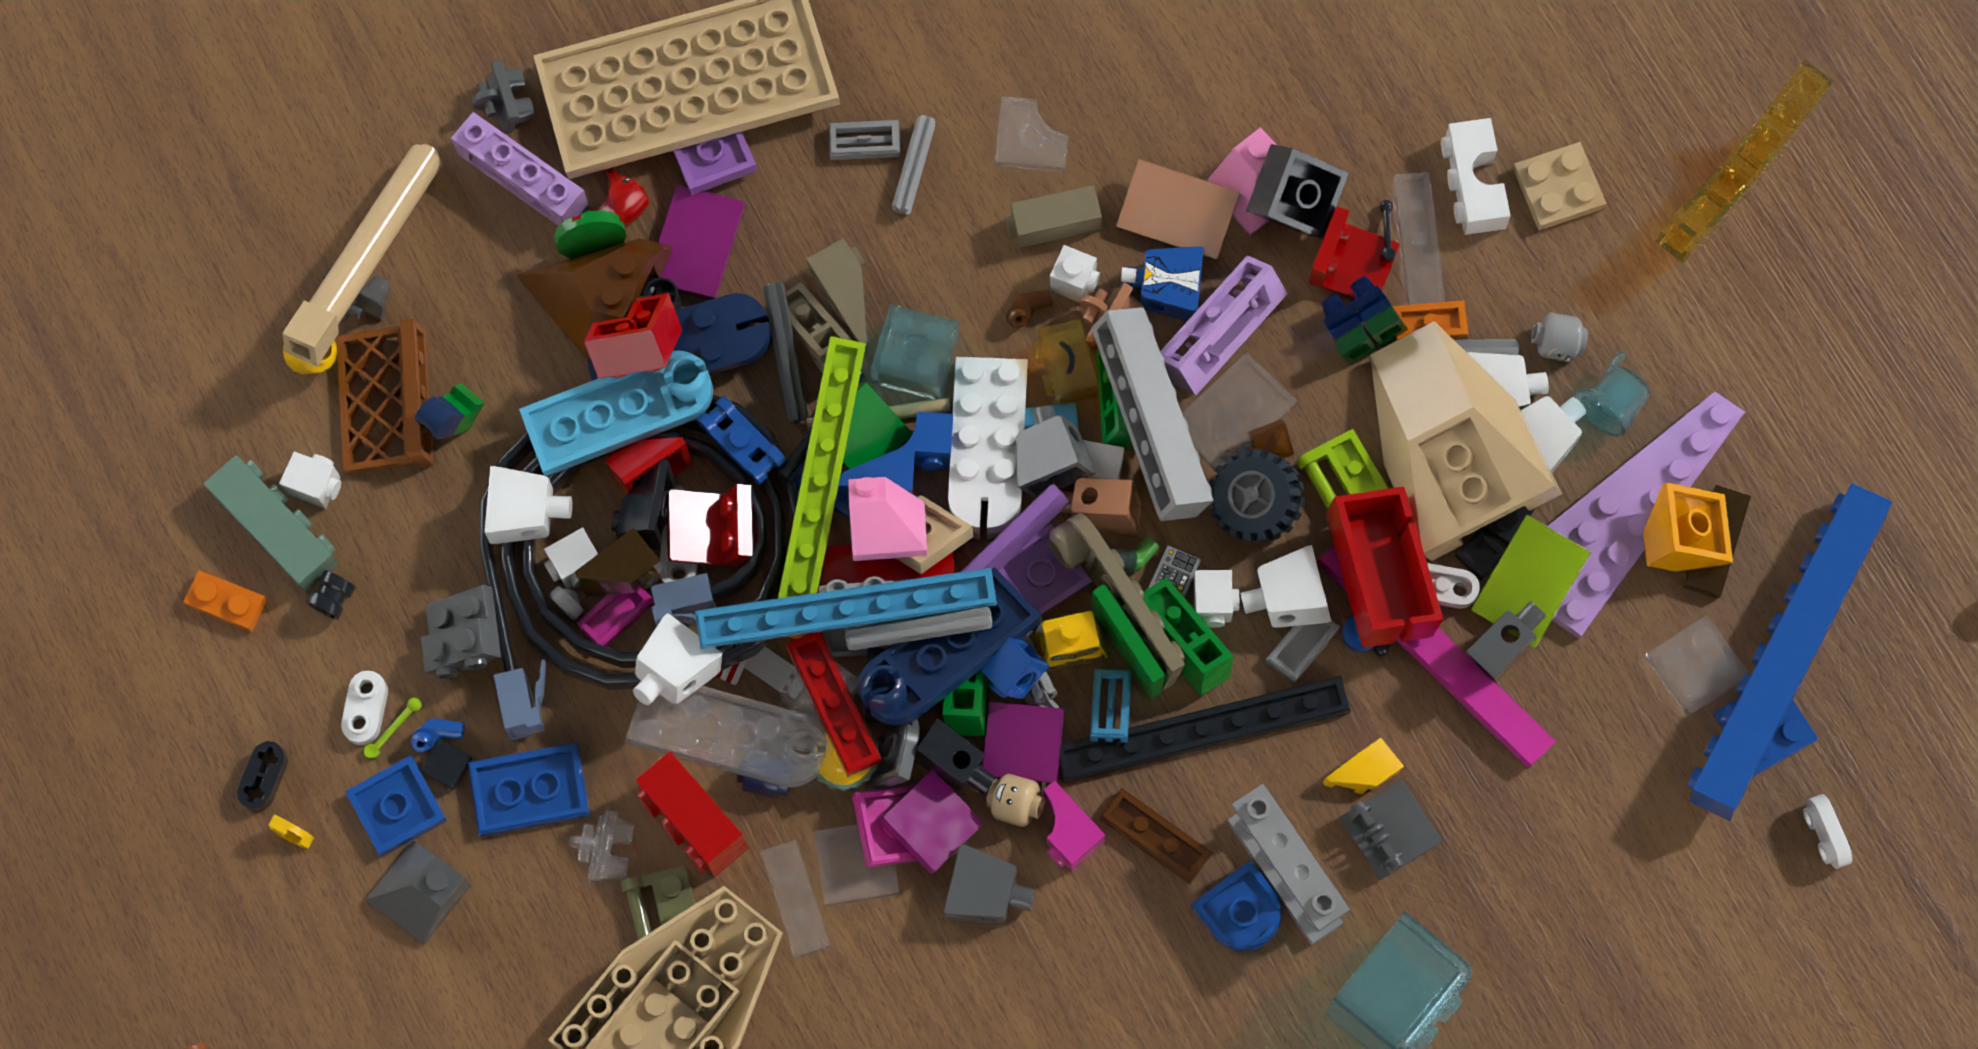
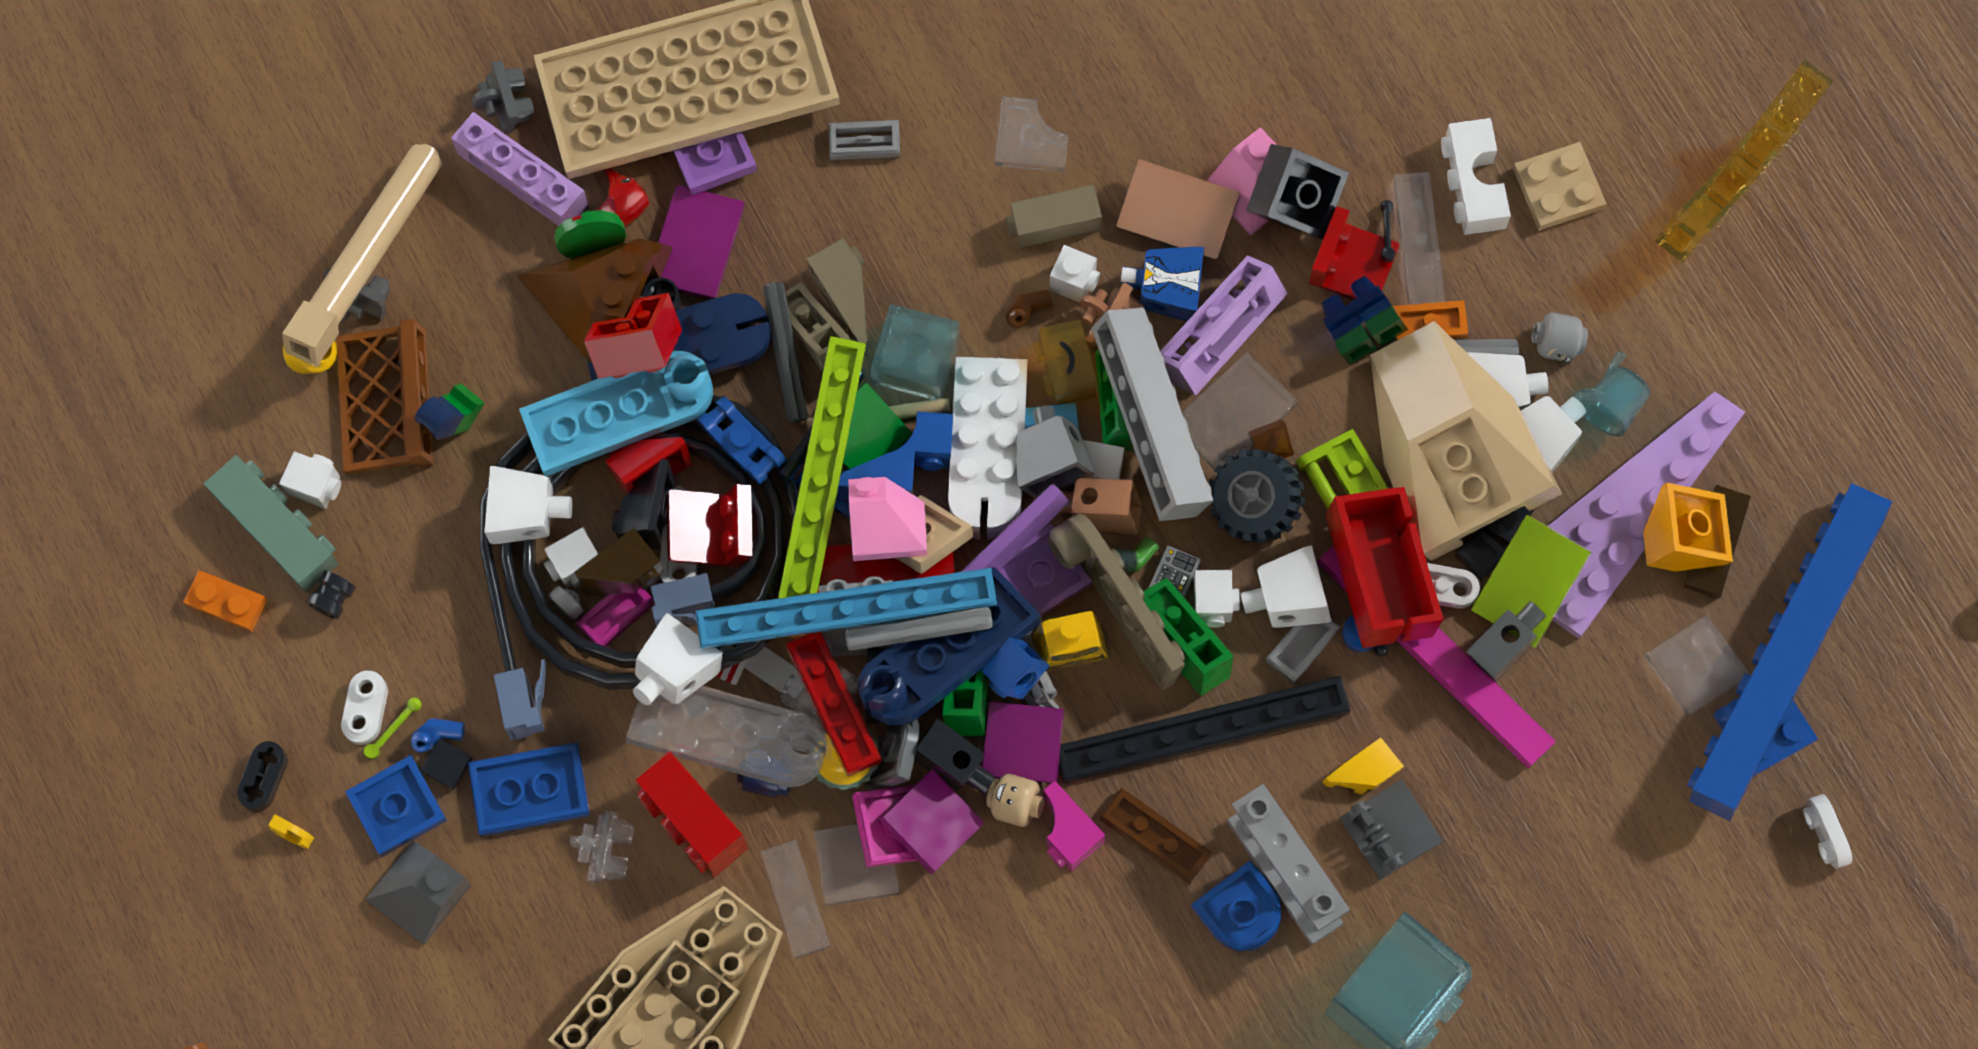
(461, 633): dark grey plate -> none
(671, 893): olive plate -> none
(913, 165): light grey axle -> none
(984, 888): dark grey torso -> none
(1110, 733): dark azure tile -> none
(1127, 642): green tile -> none

